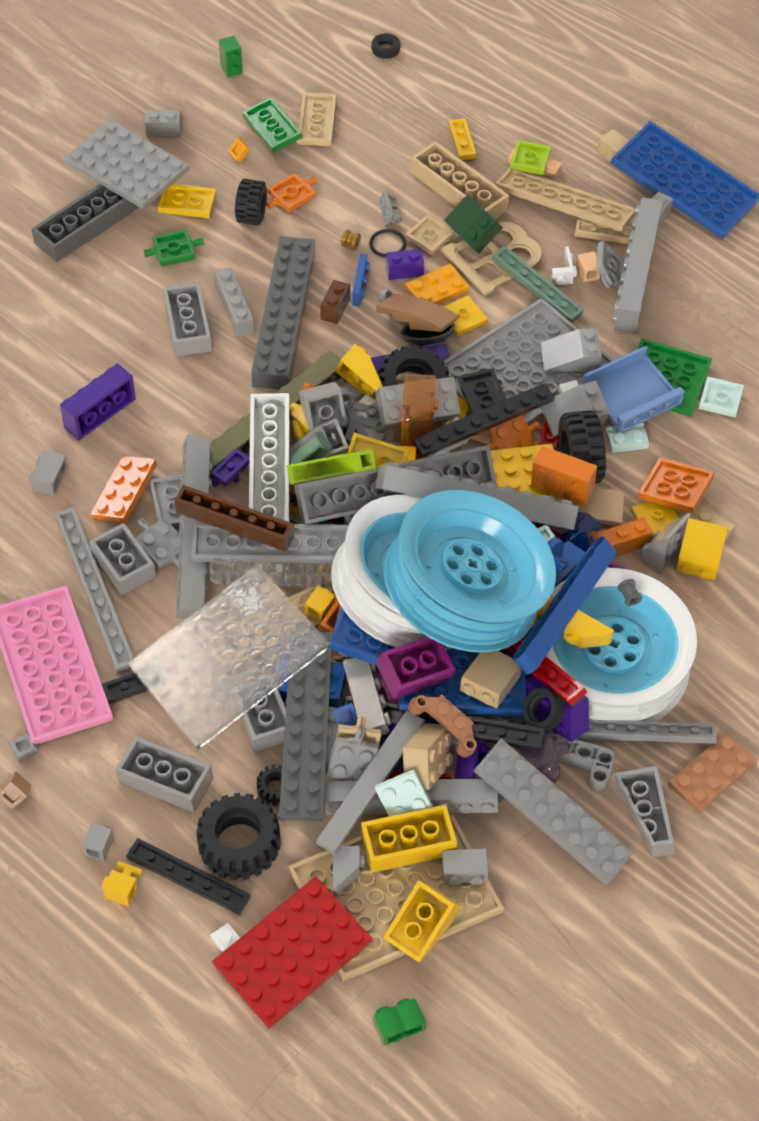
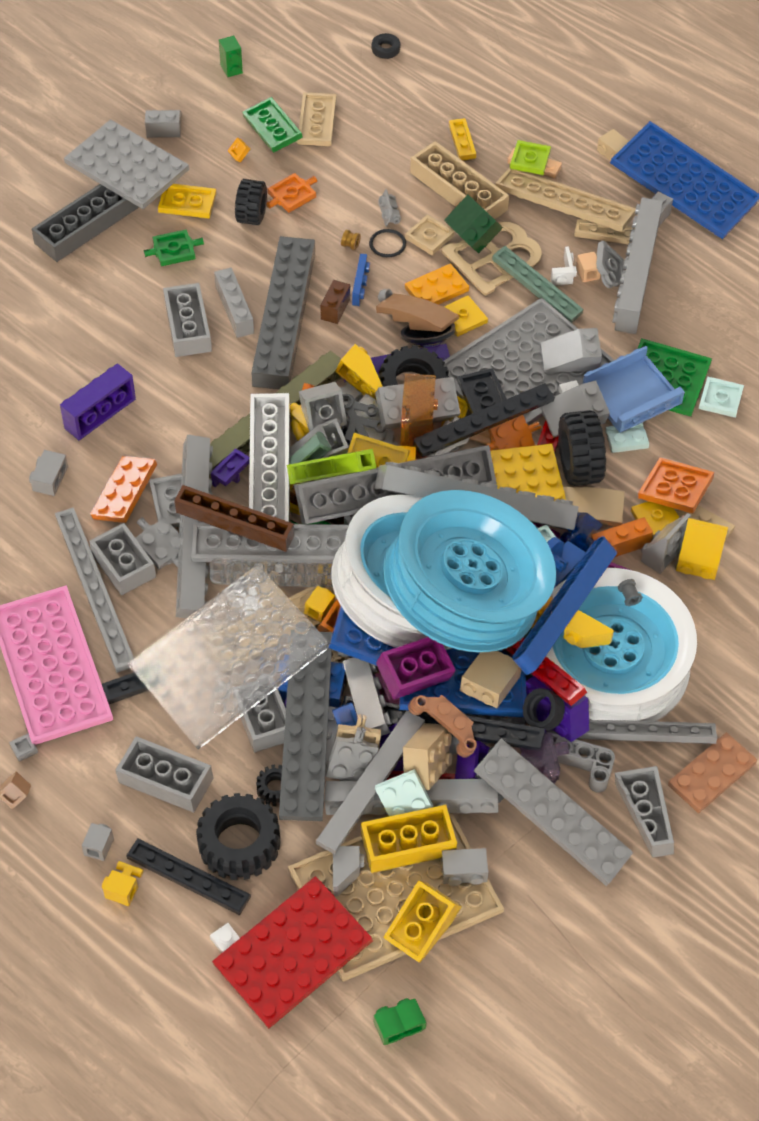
(404, 264): dark purple brick -> none
(563, 476): orange brick -> none

